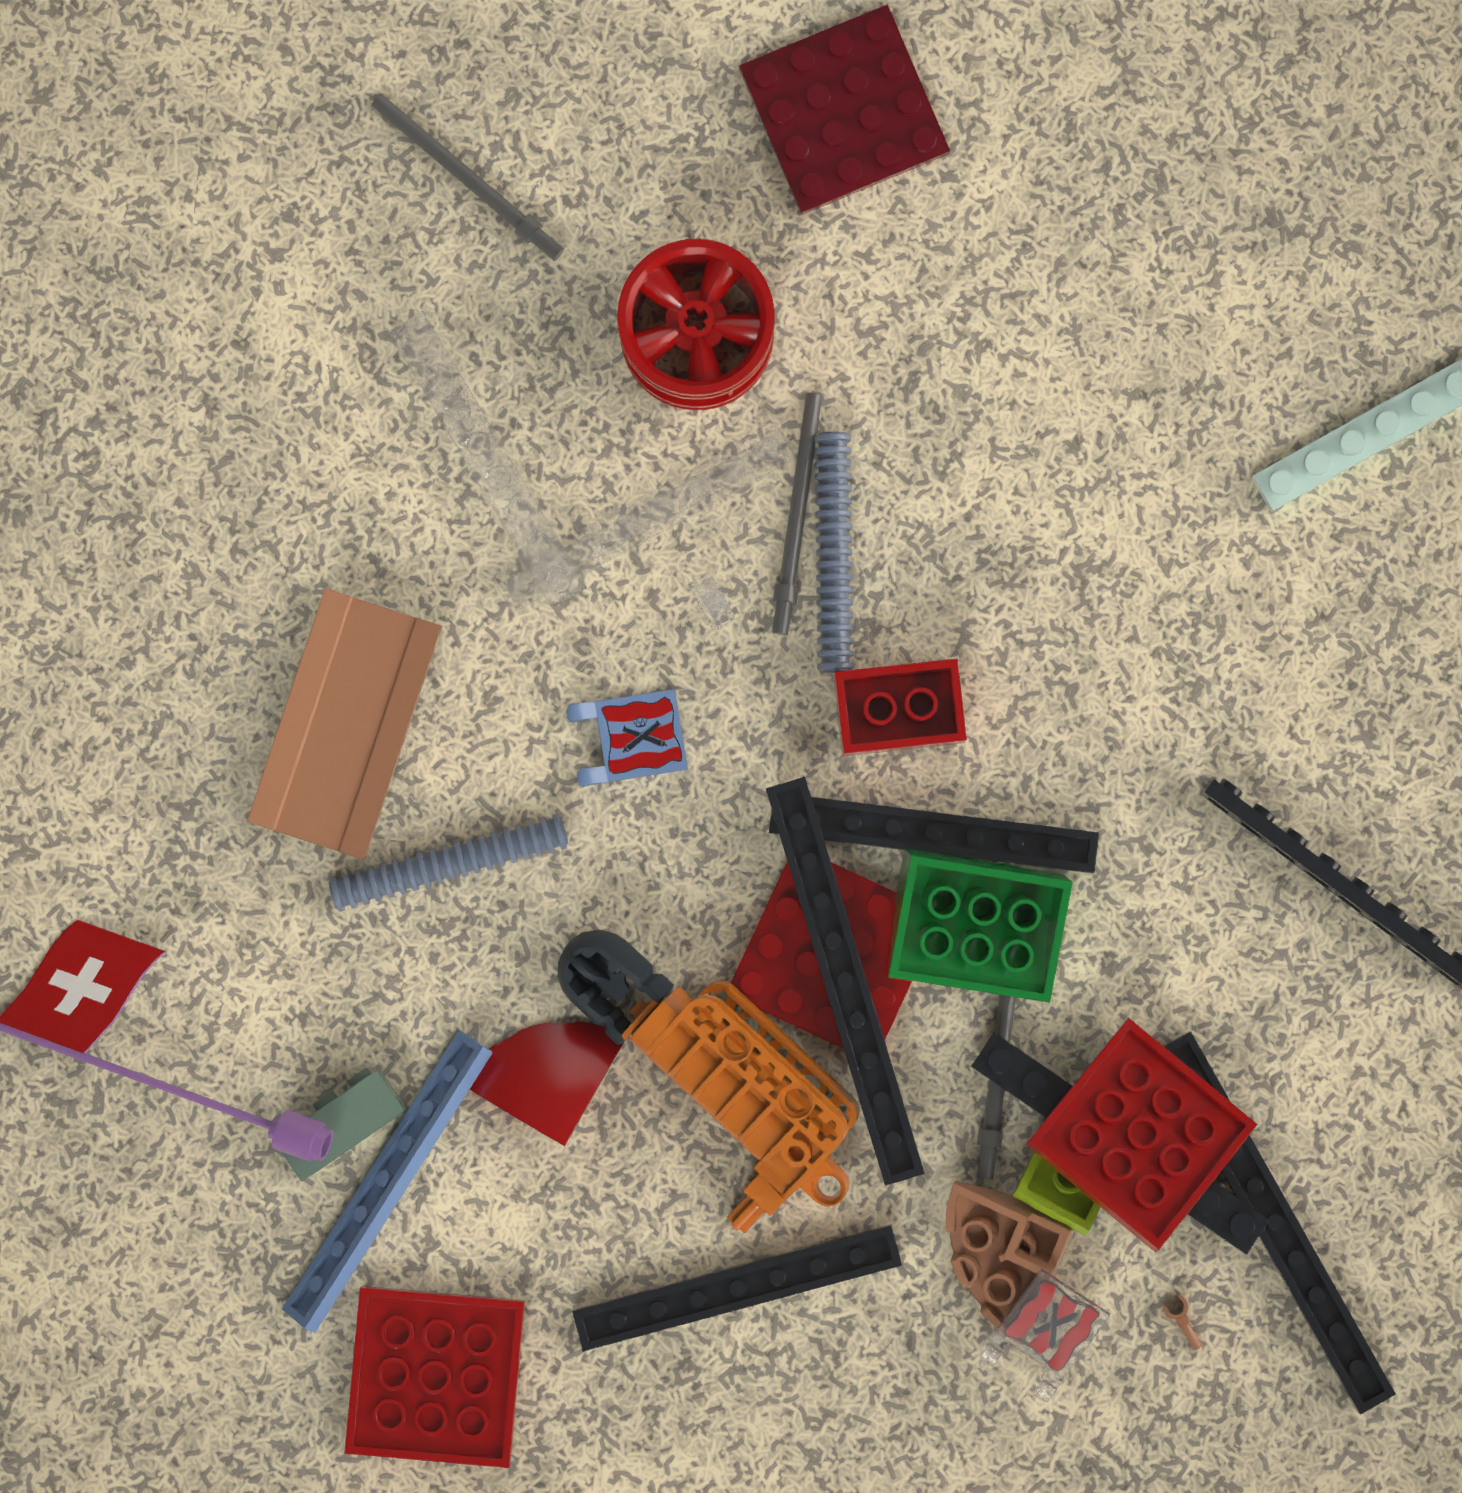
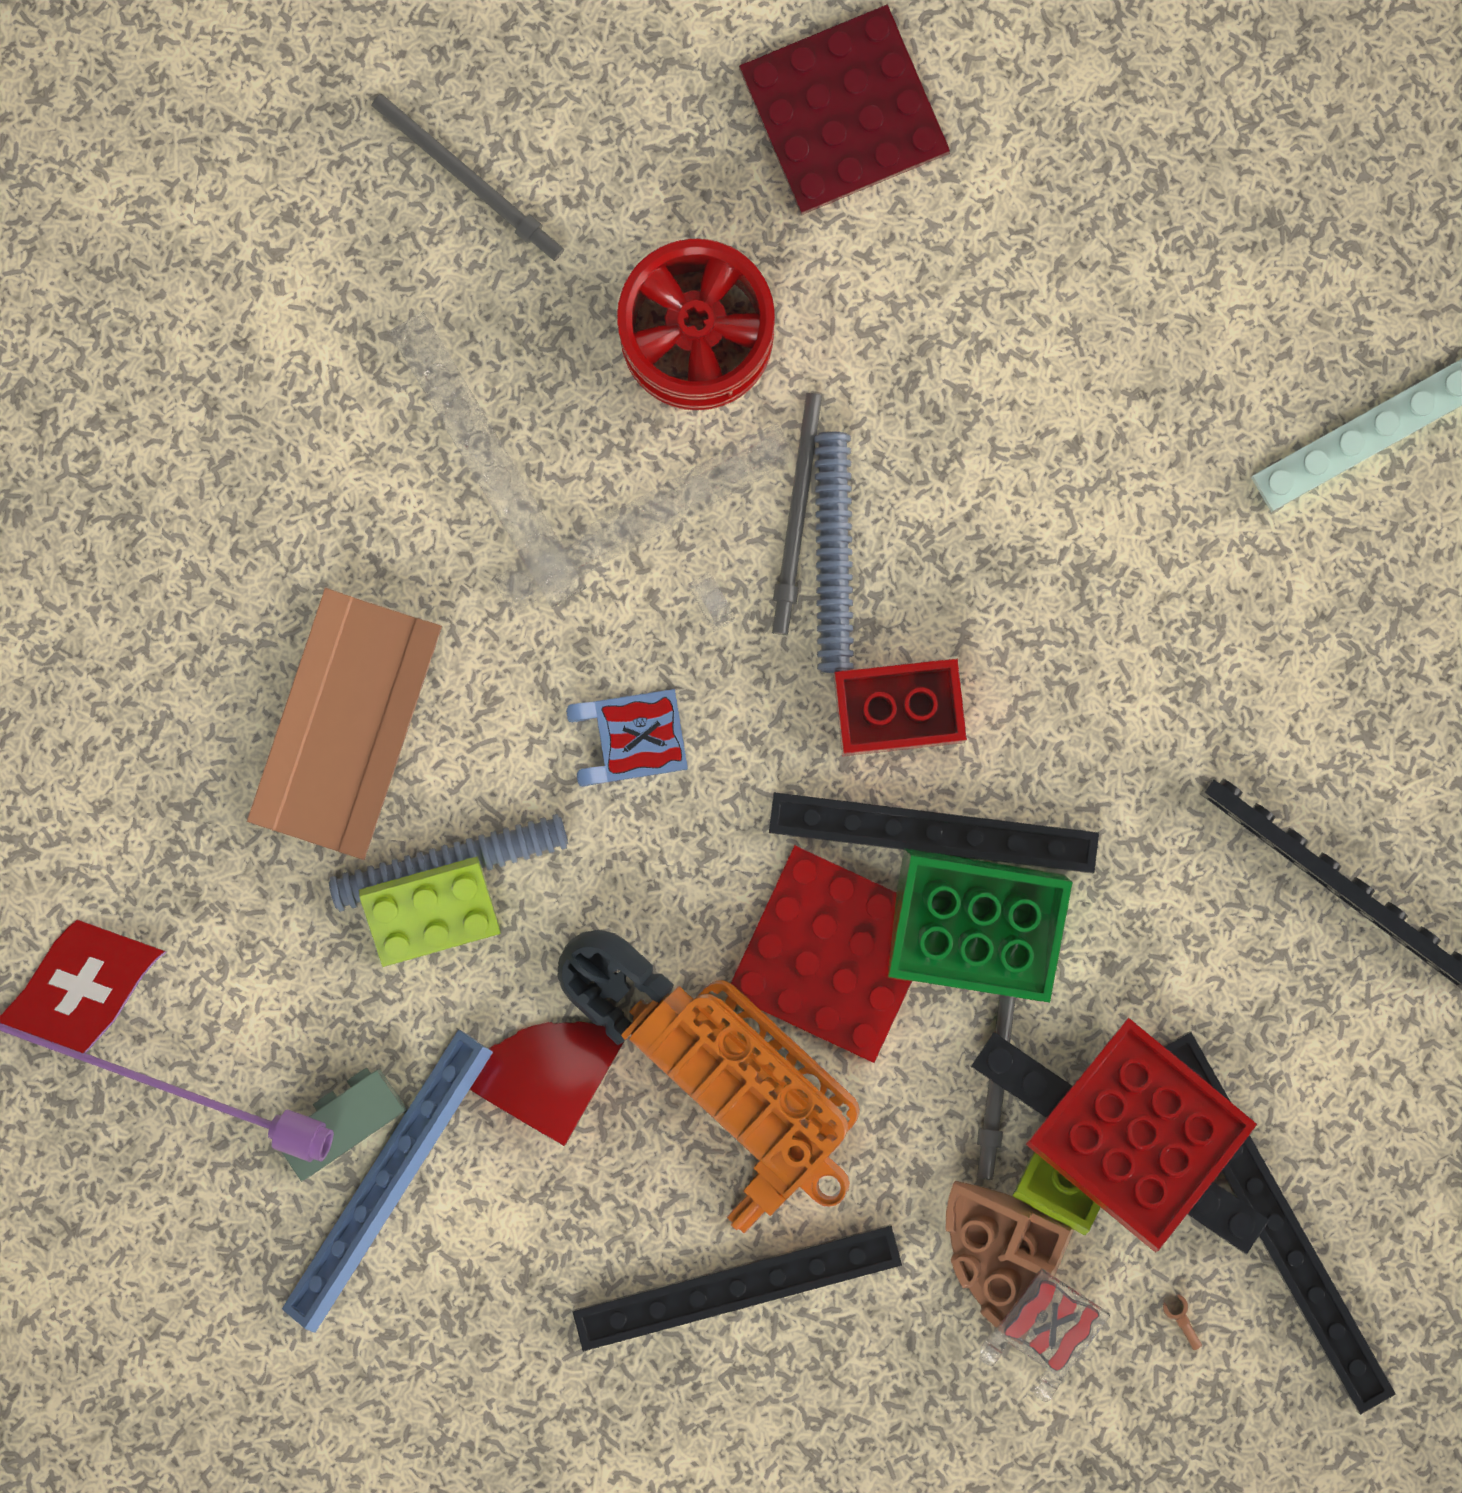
(429, 911): none -> lime plate
(434, 1377): red plate -> none
(845, 981): black plate -> none

